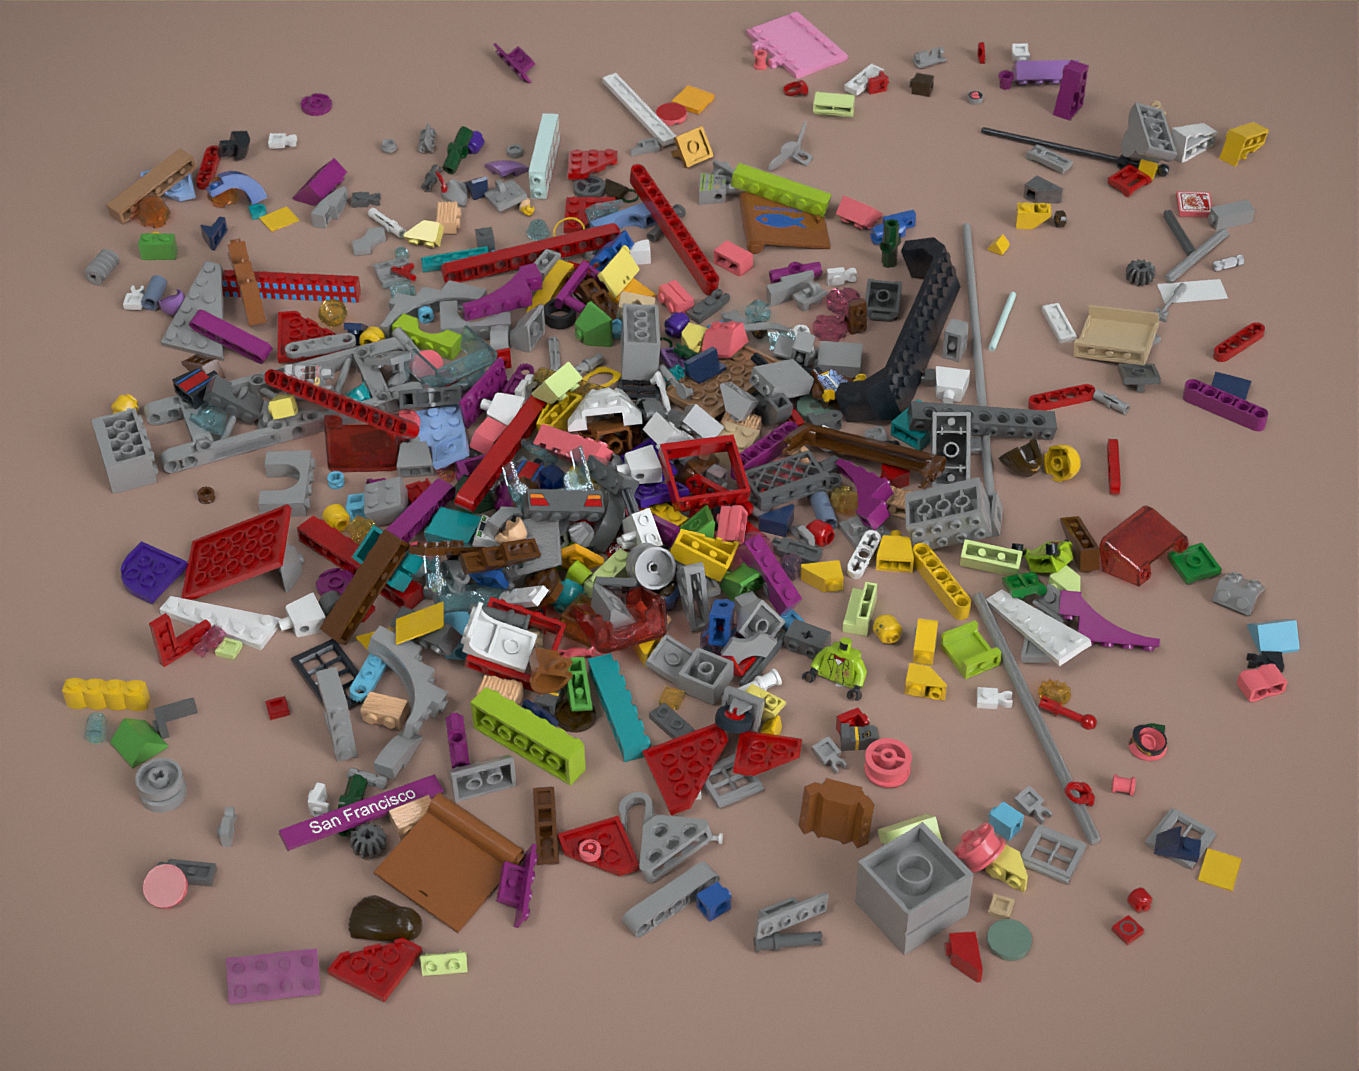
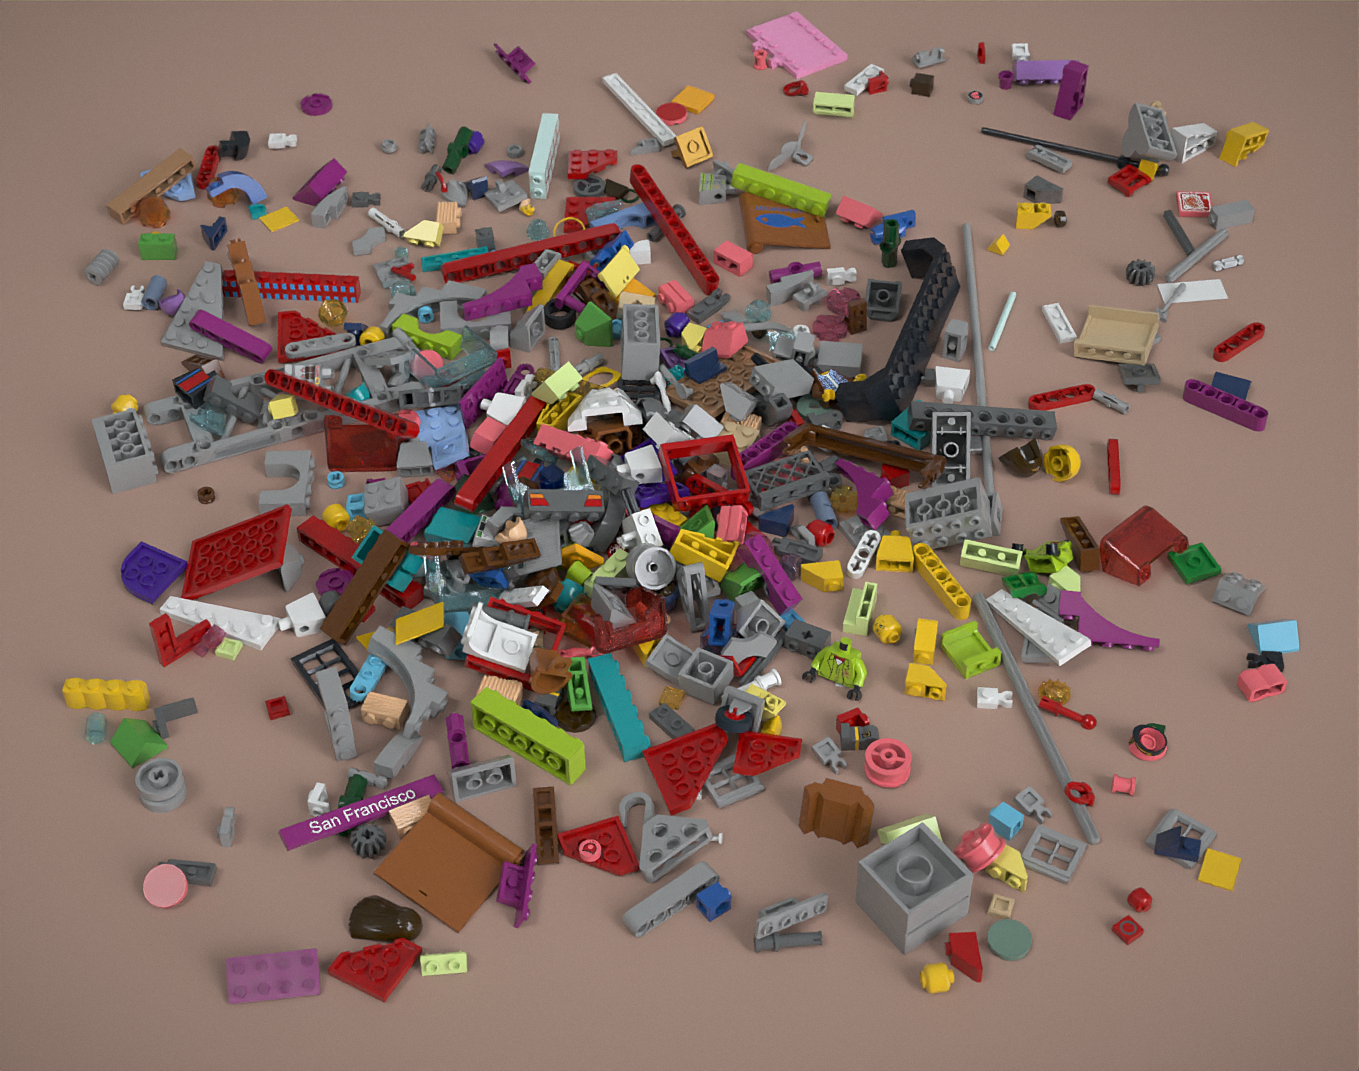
(936, 977): none -> yellow head

